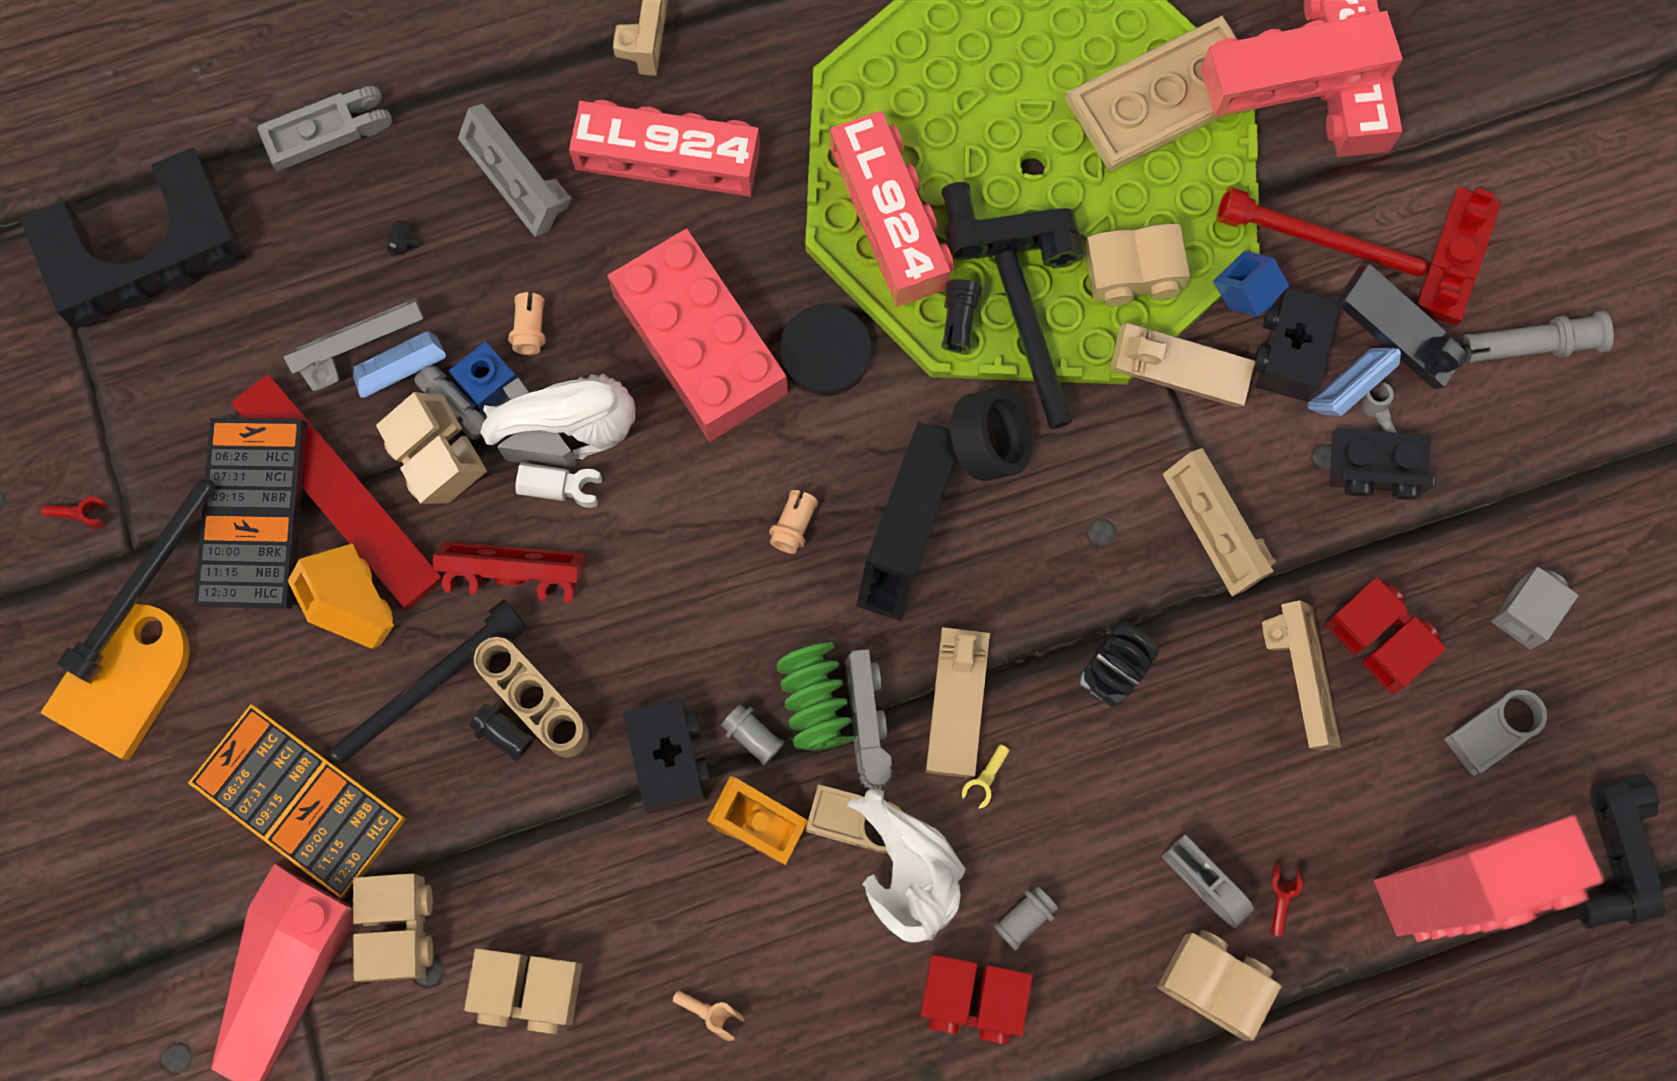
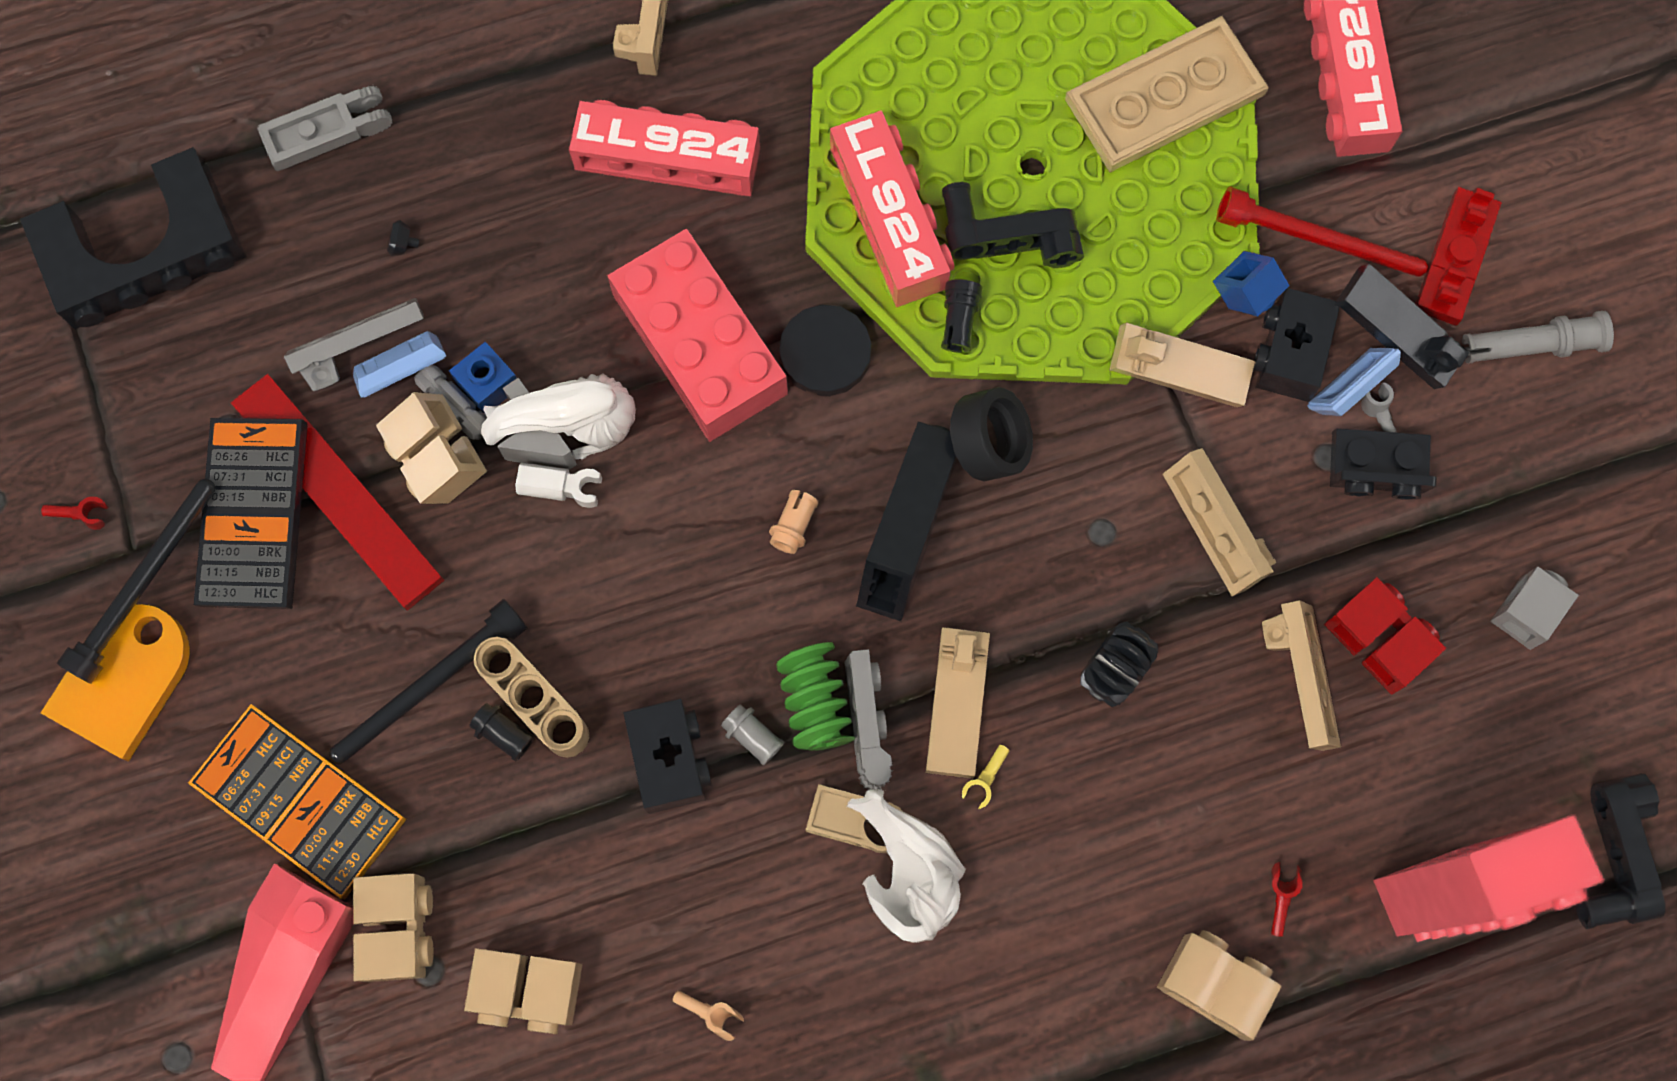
(340, 596): light orange slope -> none
(509, 566): red plate -> none
(511, 173): light grey hinge -> none
(527, 334): light nougat pin -> none
(757, 820): light orange slope -> none
(1000, 1001): red piece -> none
(1026, 917): light grey pin -> none
(1033, 339): black piece -> none
(1137, 264): tan brick -> none
(1208, 881): light grey piece -> none
(1300, 62): coral brick -> none
(1488, 735): light grey piece -> none

